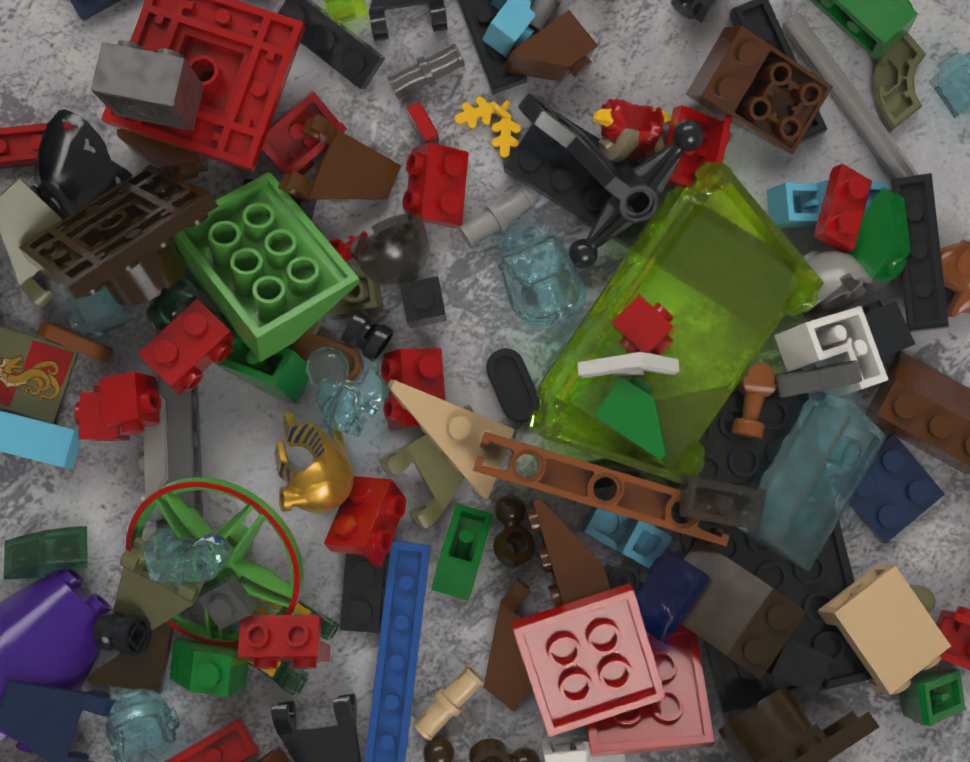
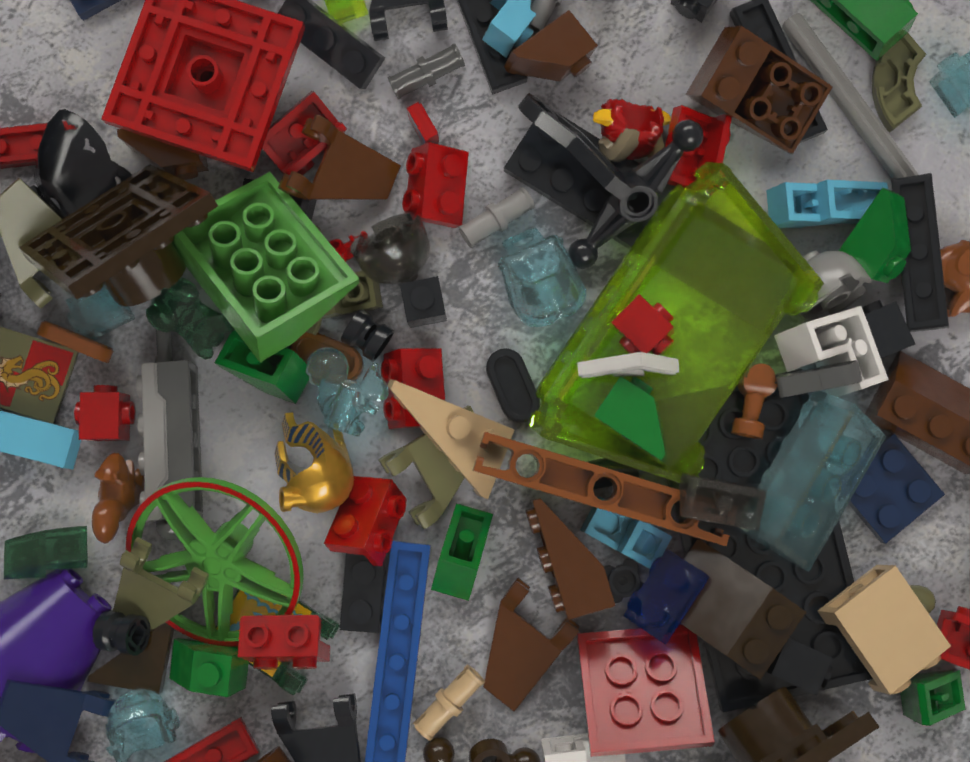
(117, 495): none -> dark orange animal
(129, 402): red brick -> none
(147, 85): flat silver brick -> none
(184, 558): clear light blue leg -> none
(188, 347): red bracket -> none
(227, 602): dark grey plate -> none
(485, 111): yellow animal -> none
(510, 512): dark brown plate -> none
(589, 660): plate -> none
(842, 208): red plate -> none

